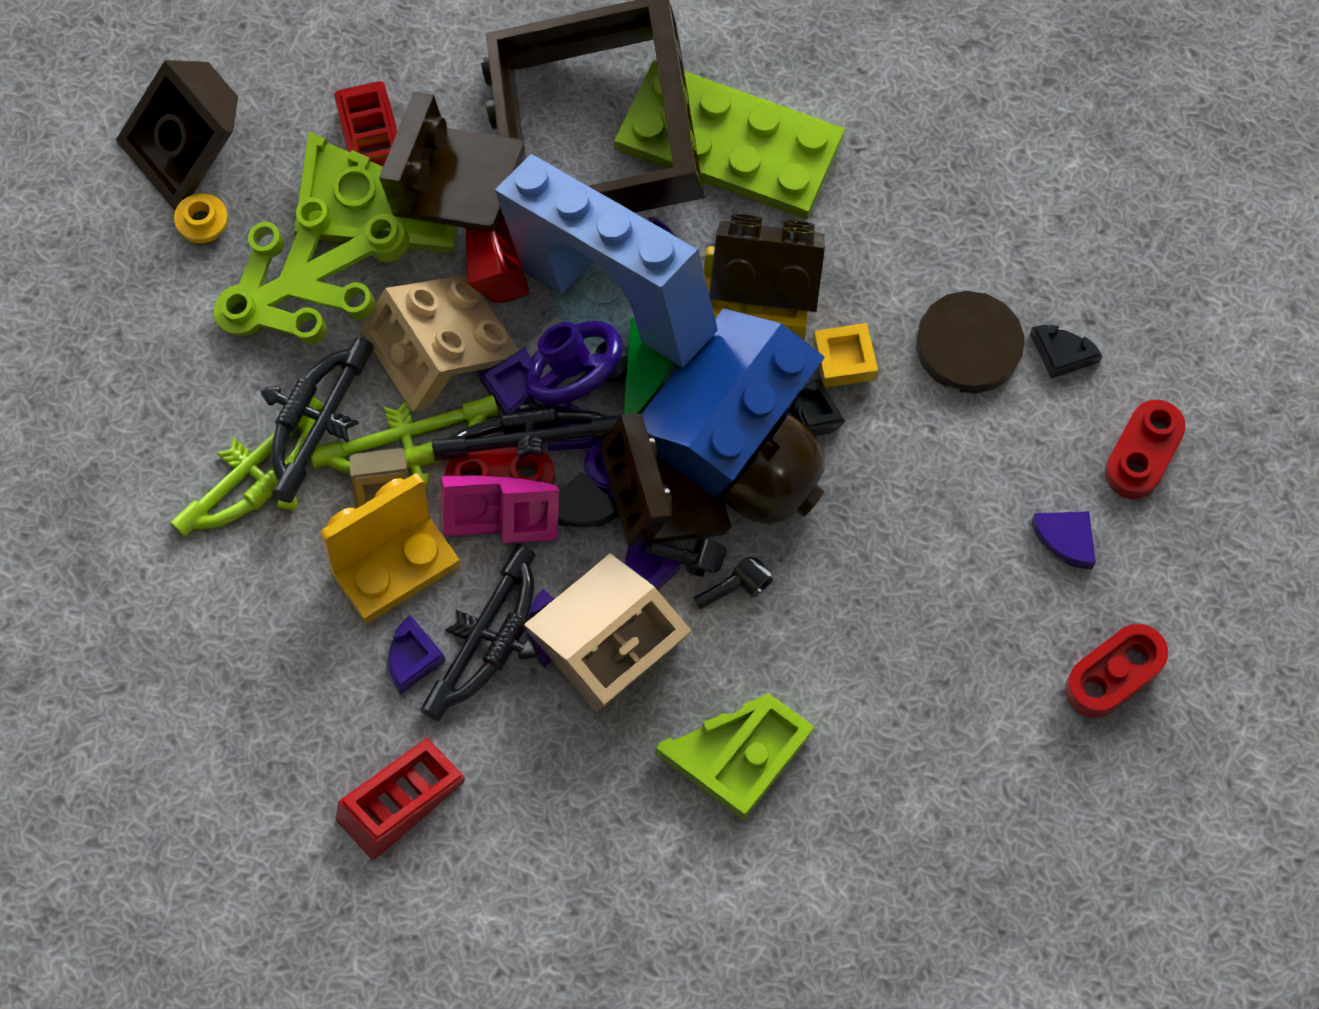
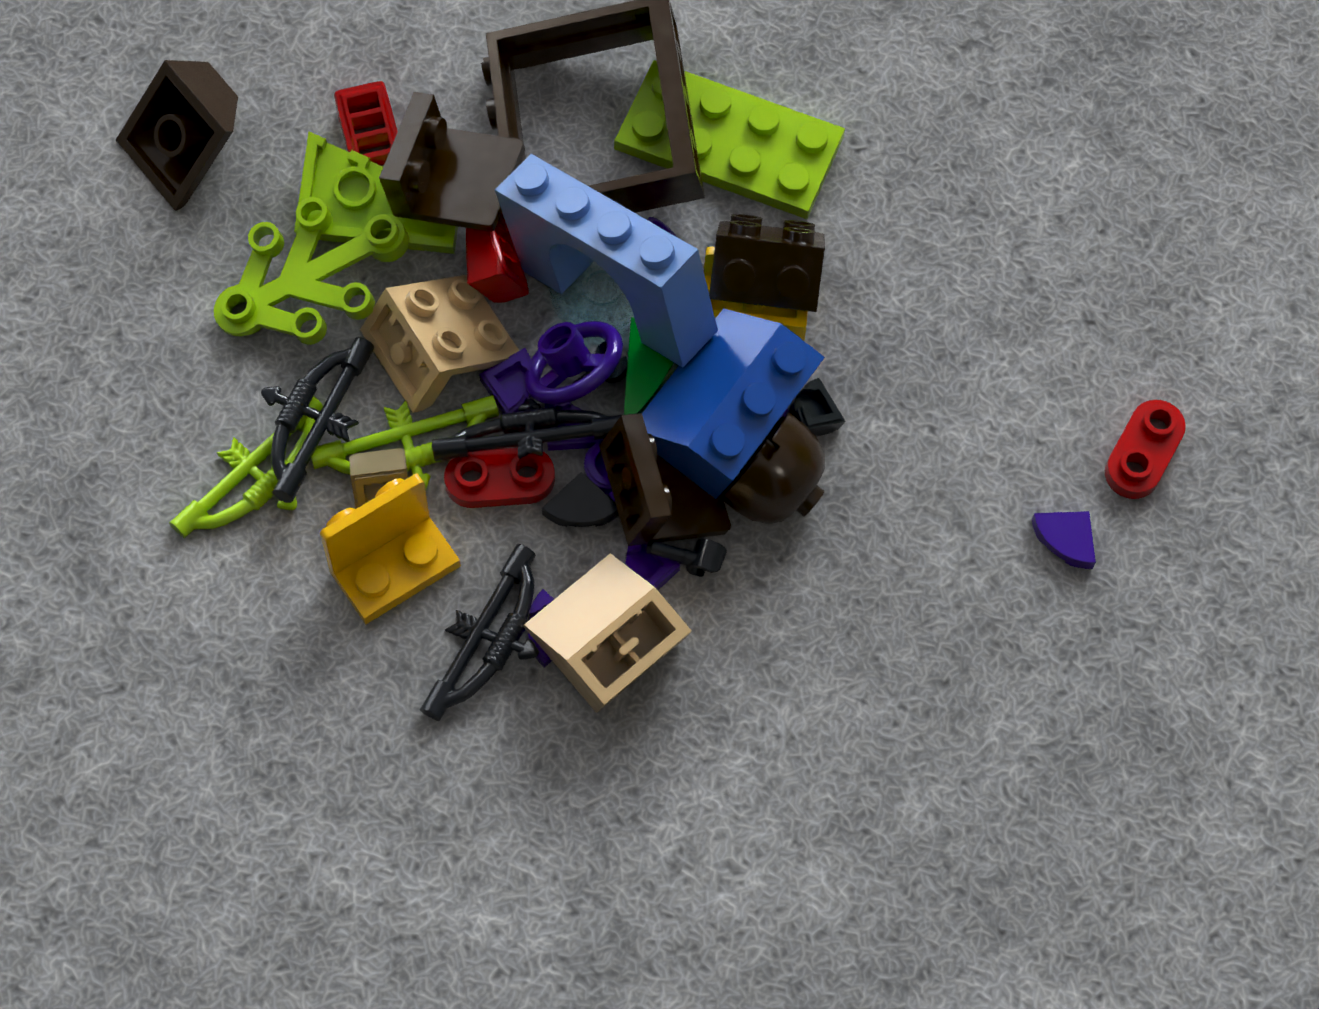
(201, 230): yellow plate -> none
(377, 839): red slope -> none
(412, 655): dark purple tile -> none
(502, 505): dark pink slope -> none
(739, 753): lime wing -> none
(749, 574): black hand -> none
(847, 355): yellow plate -> none
(970, 341): dark brown tile -> none
(1063, 350): black tile -> none
(1114, 672): red plate -> none

